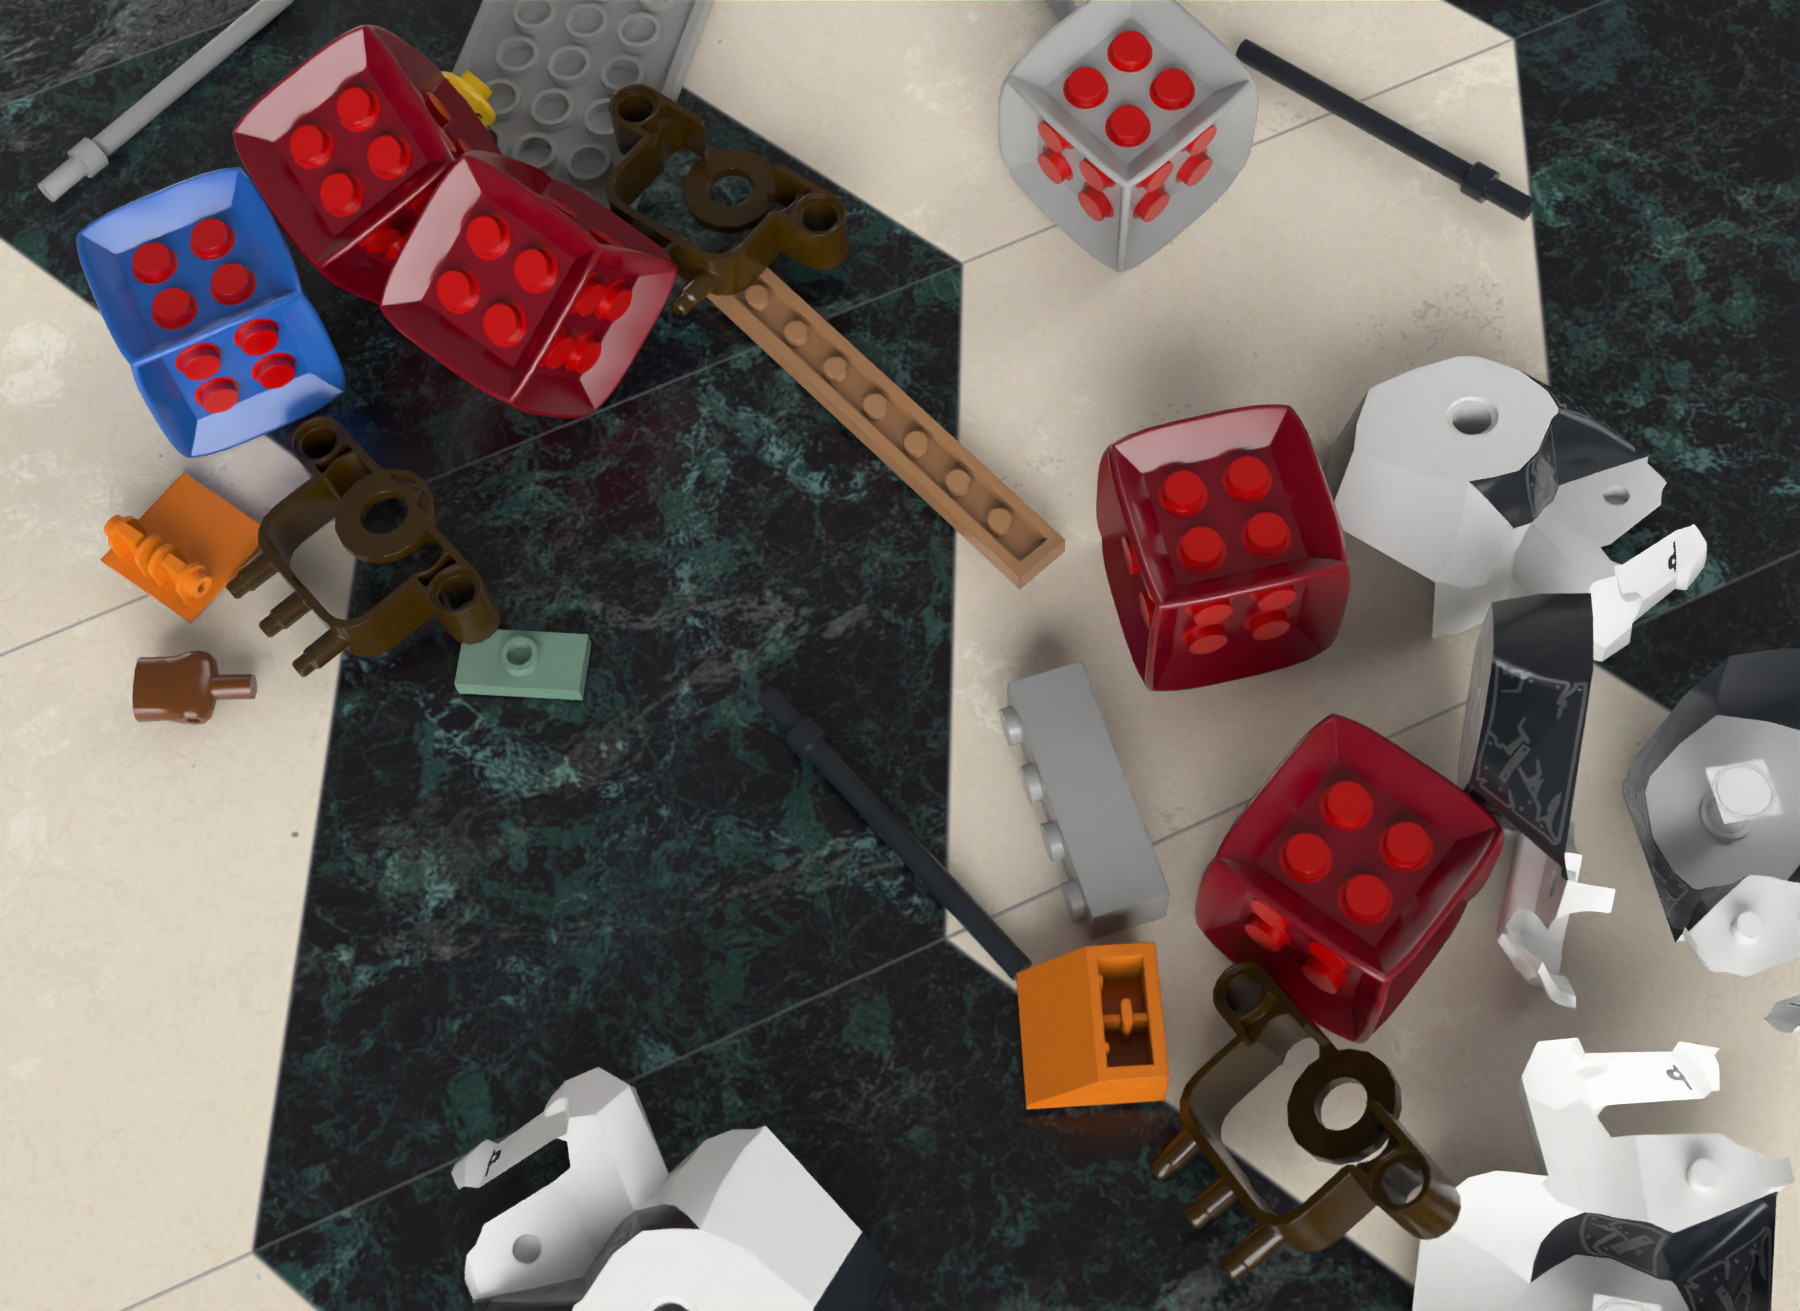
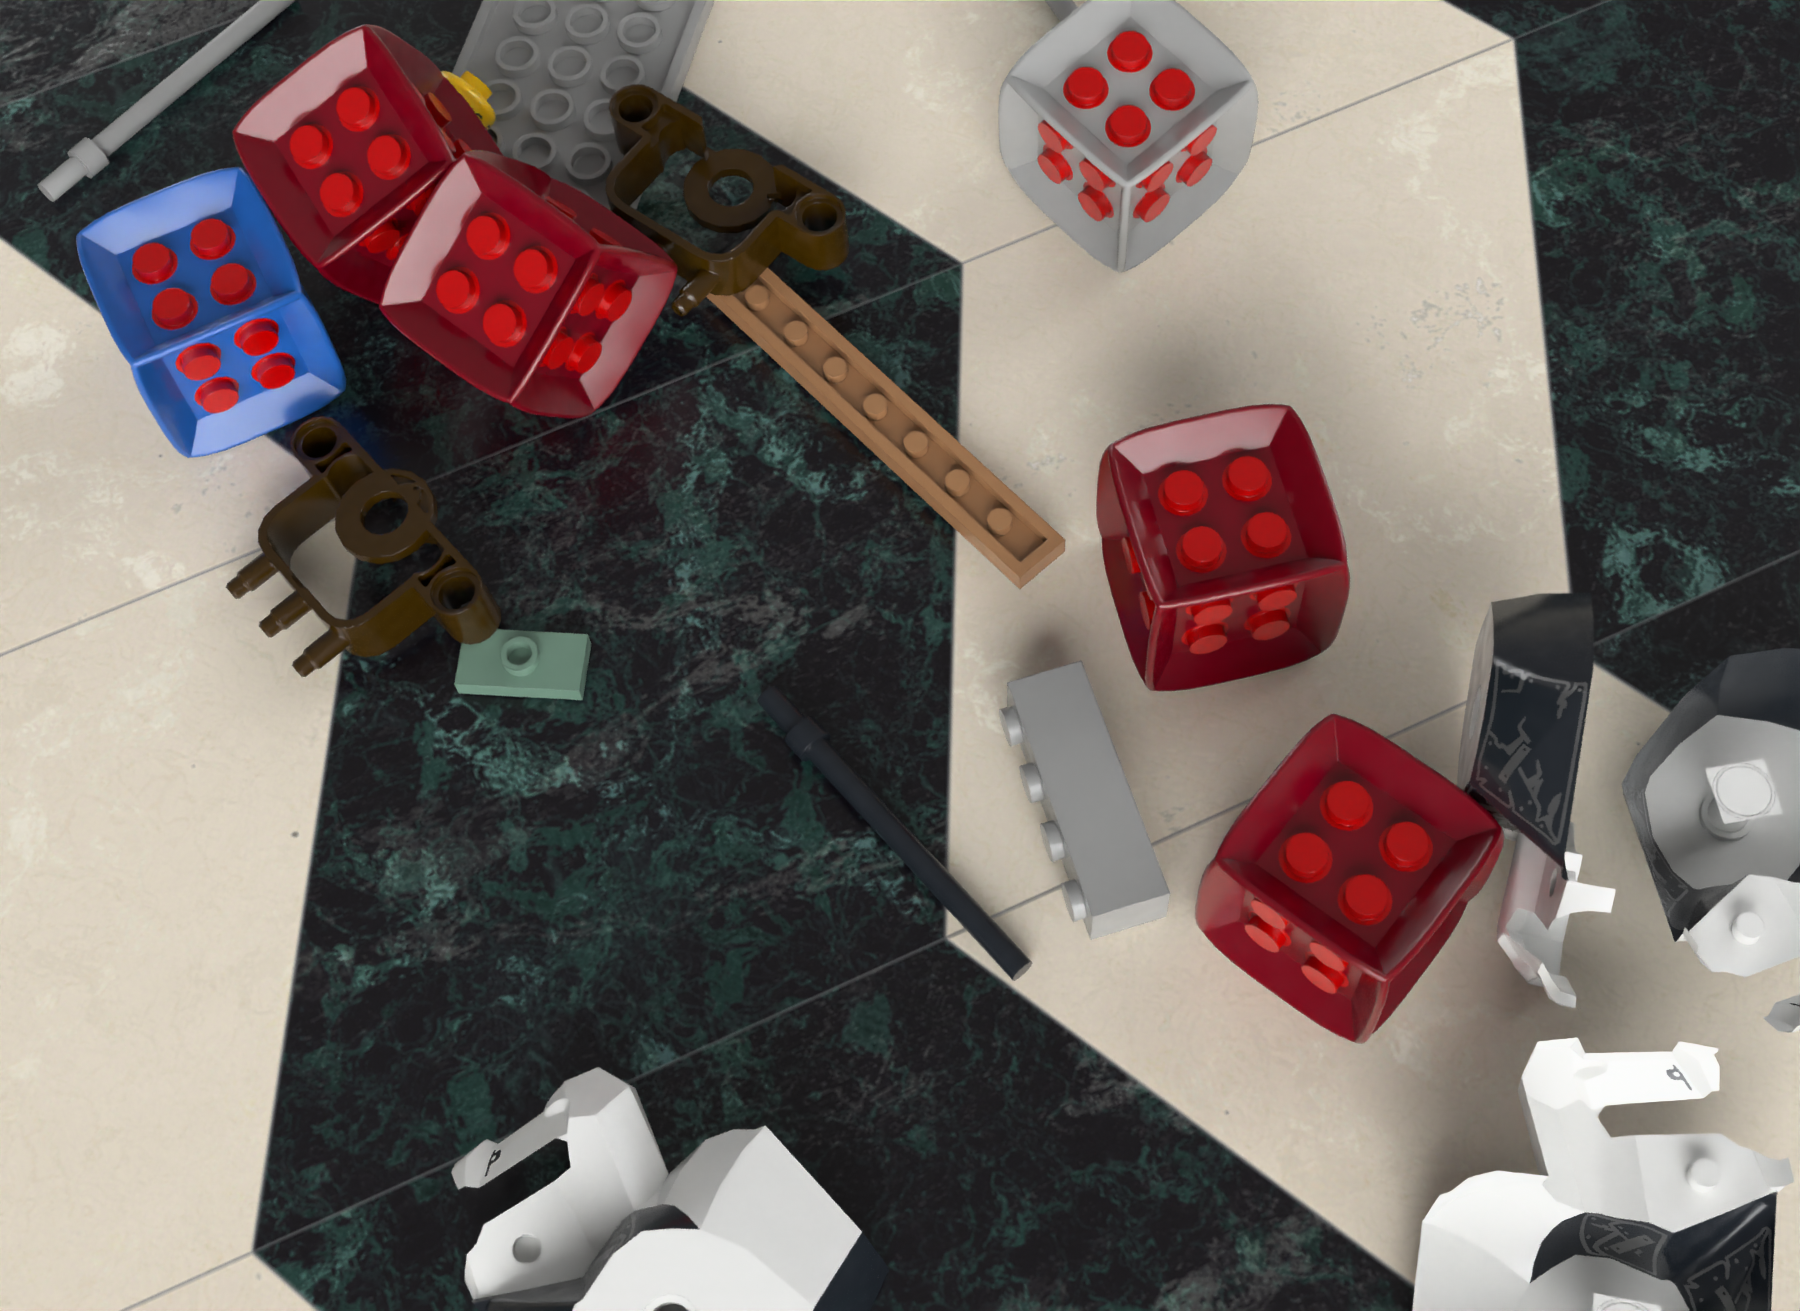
(182, 547): orange hinge -> none
(185, 688): reddish brown piece -> none
(1093, 1028): orange slope -> none
(1266, 1028): dark brown piece -> none
(1476, 180): black bar -> none
(1504, 494): white piece -> none

